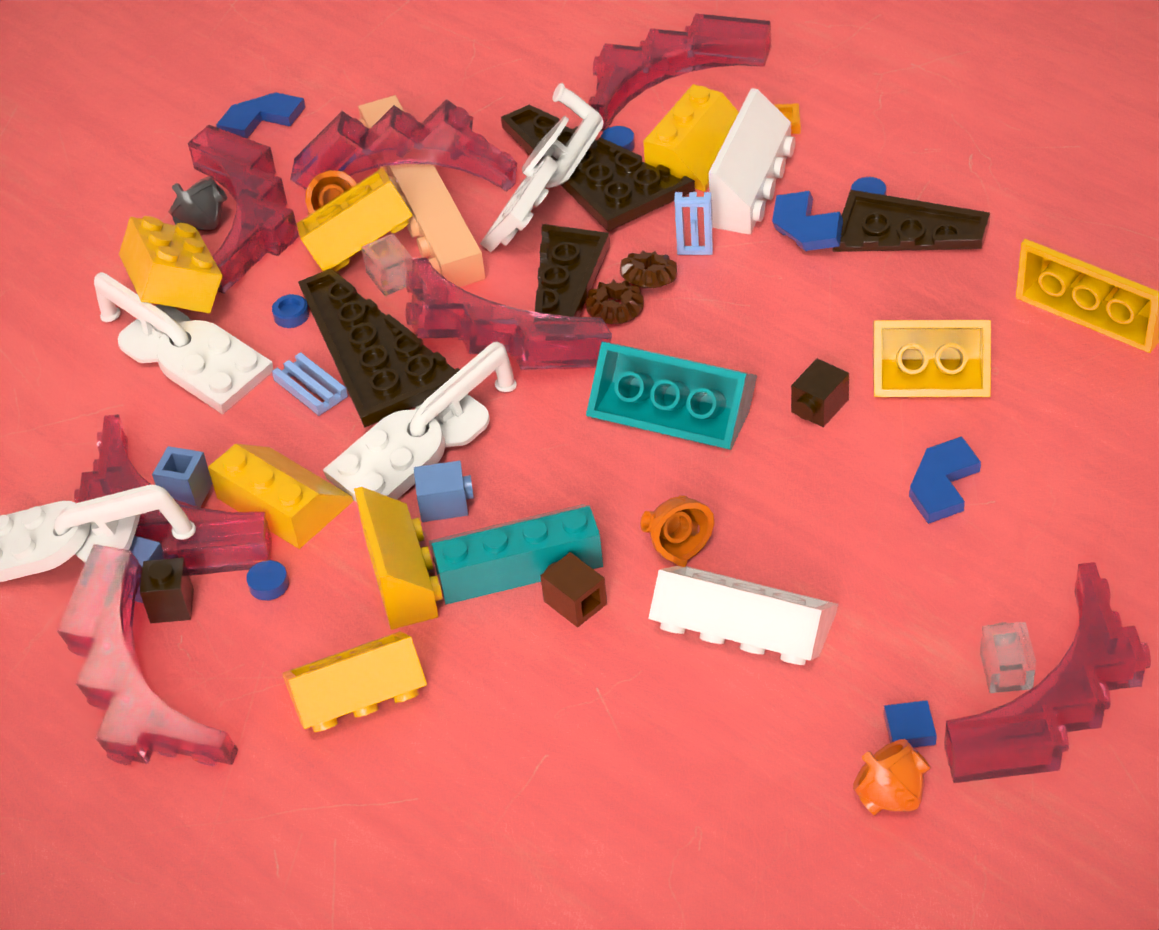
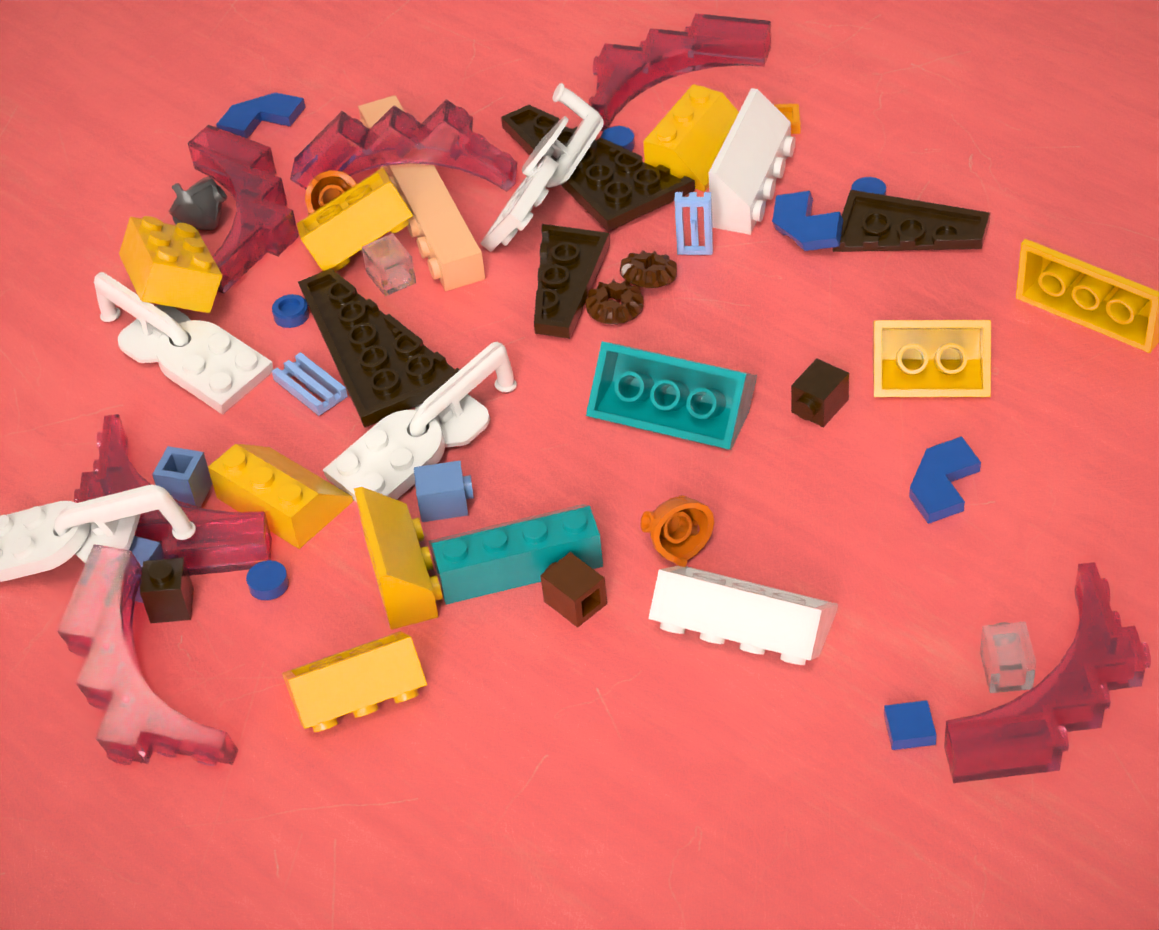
(532, 337): clear pink arch -> none
(892, 778): orange helmet -> none

